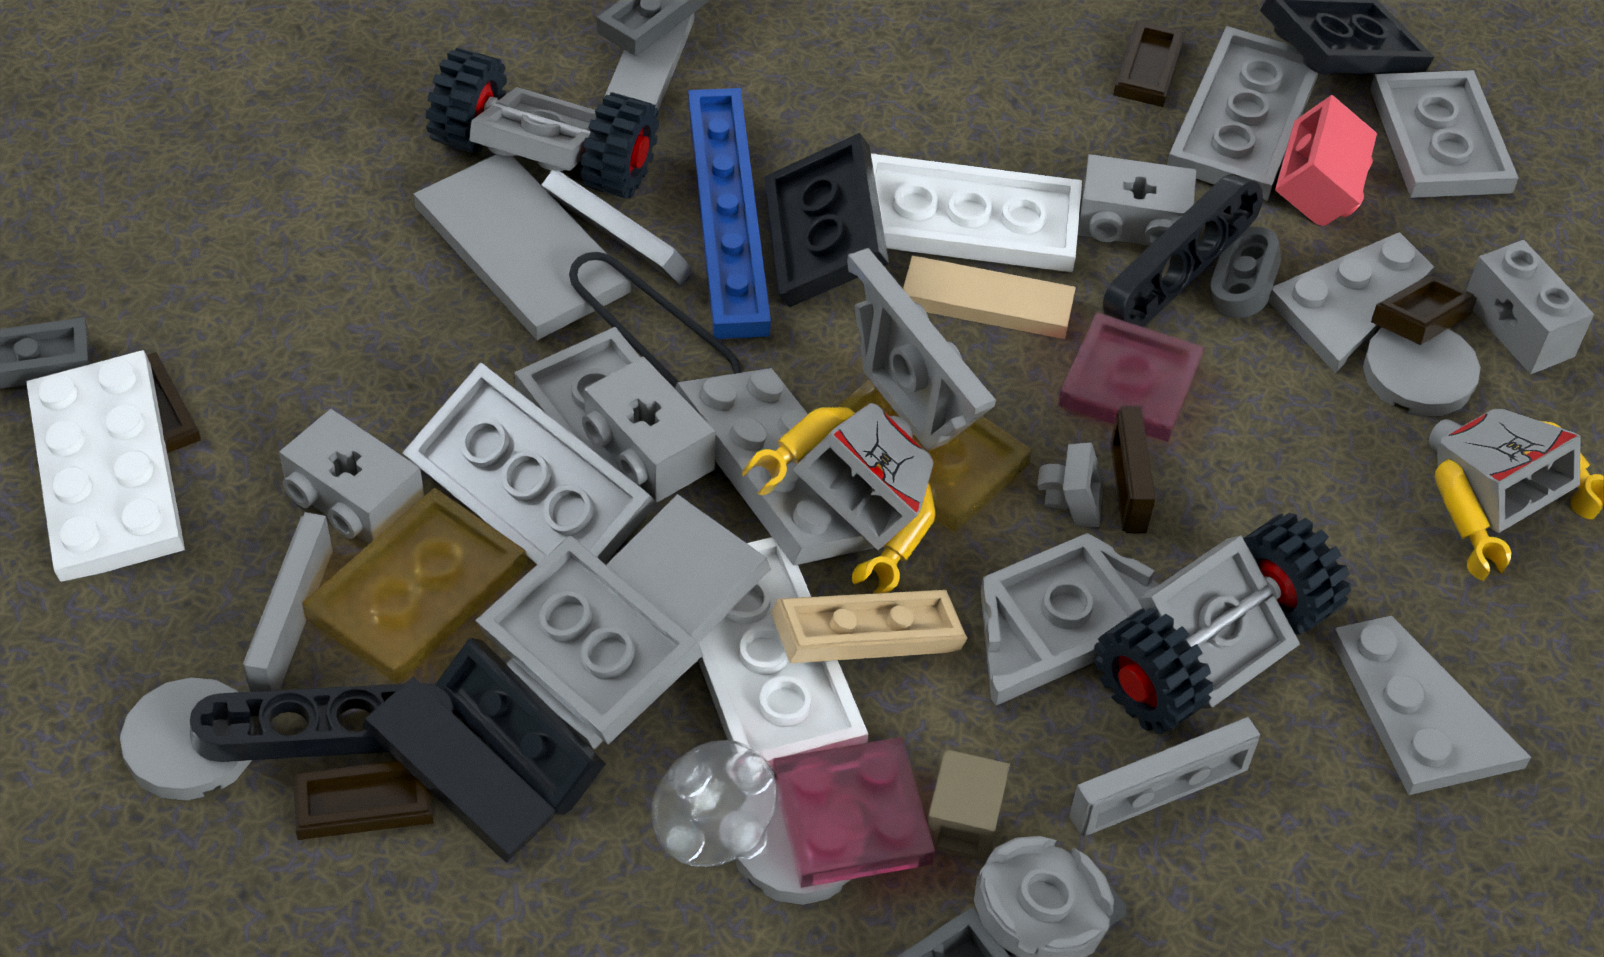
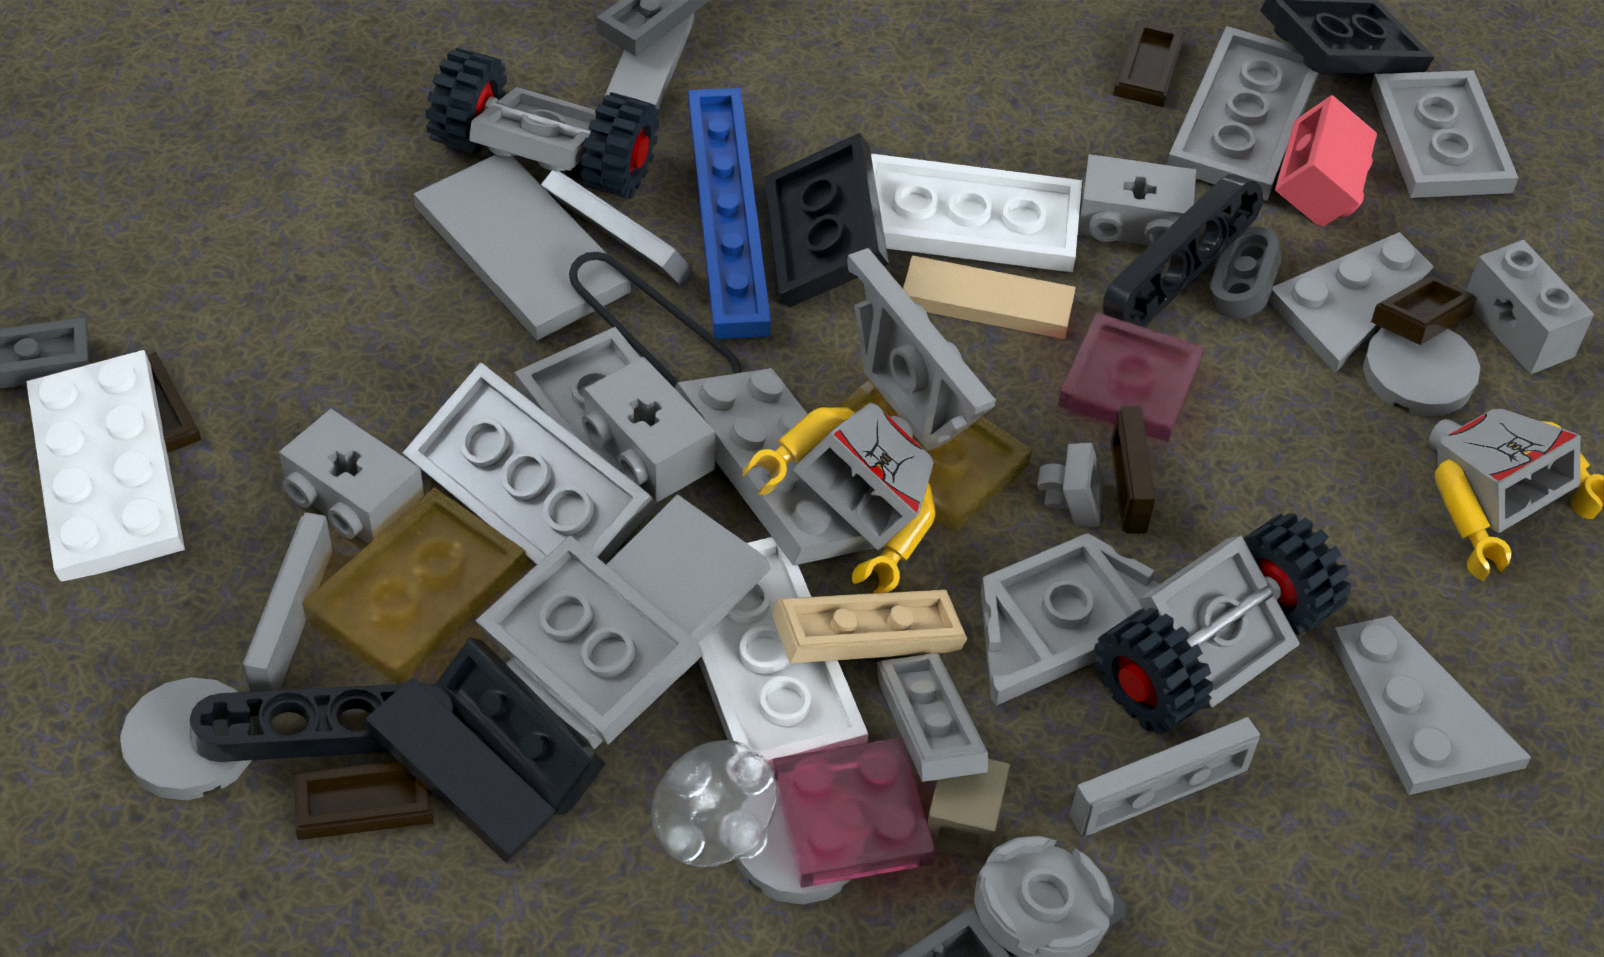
(931, 717): none -> light grey tile

